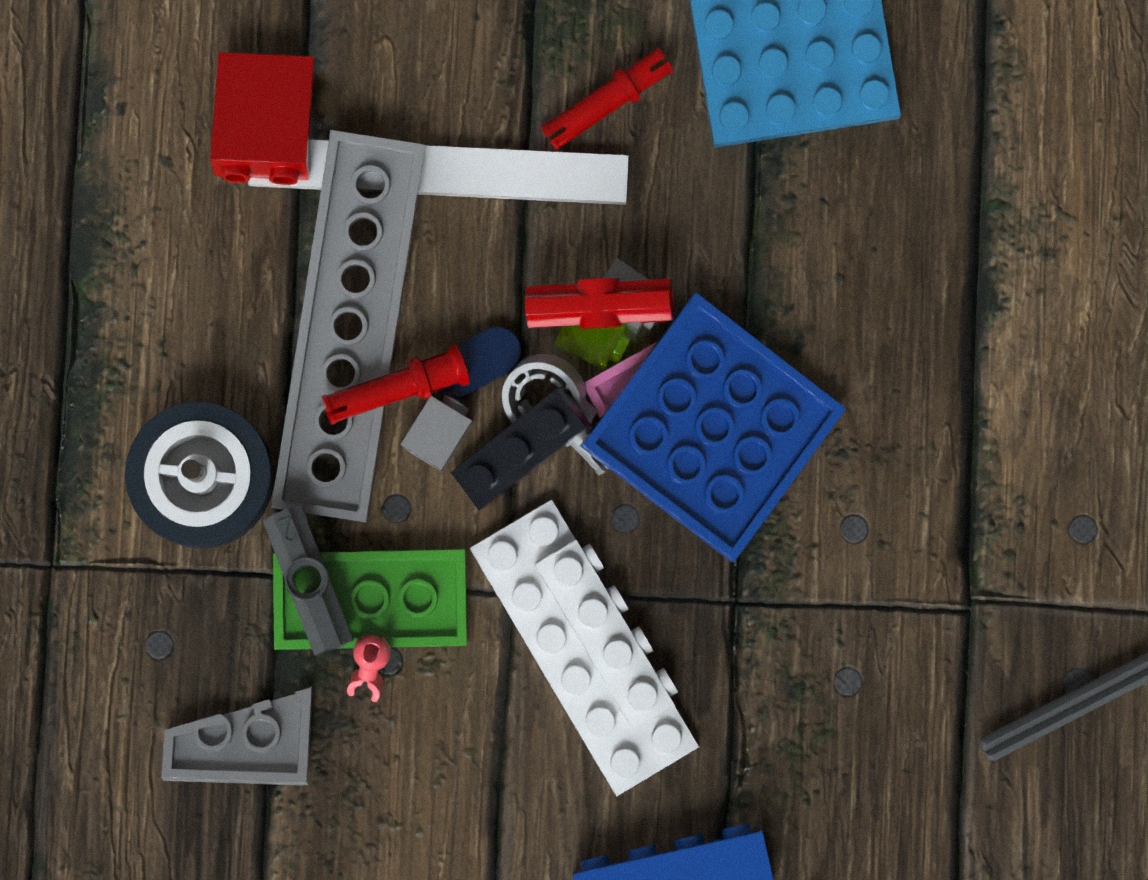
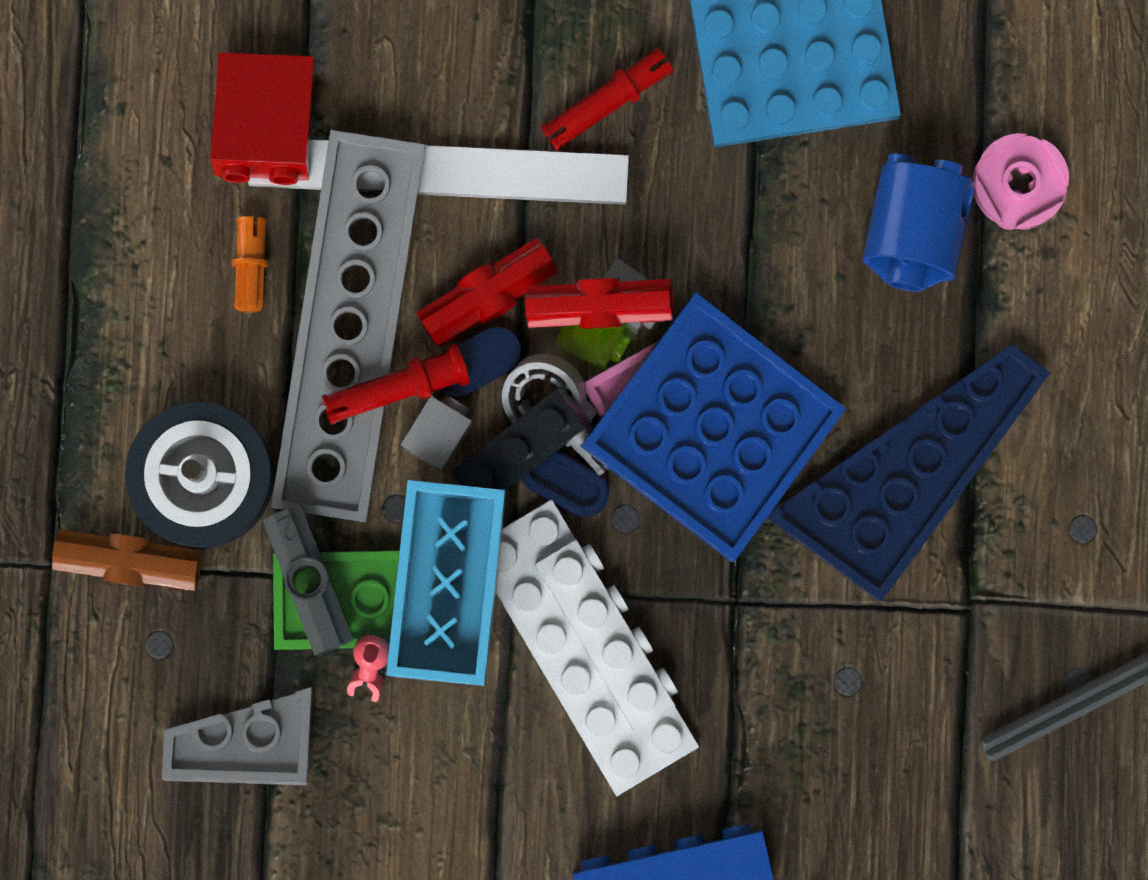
(127, 560): none -> dark orange piece
(250, 264): none -> orange axle
(446, 583): none -> medium azure brick
(487, 292): none -> red piece
(569, 485): none -> dark blue tile
(894, 492): none -> dark blue wing
(918, 222): none -> blue cylinder
(1027, 155): none -> bright pink plate

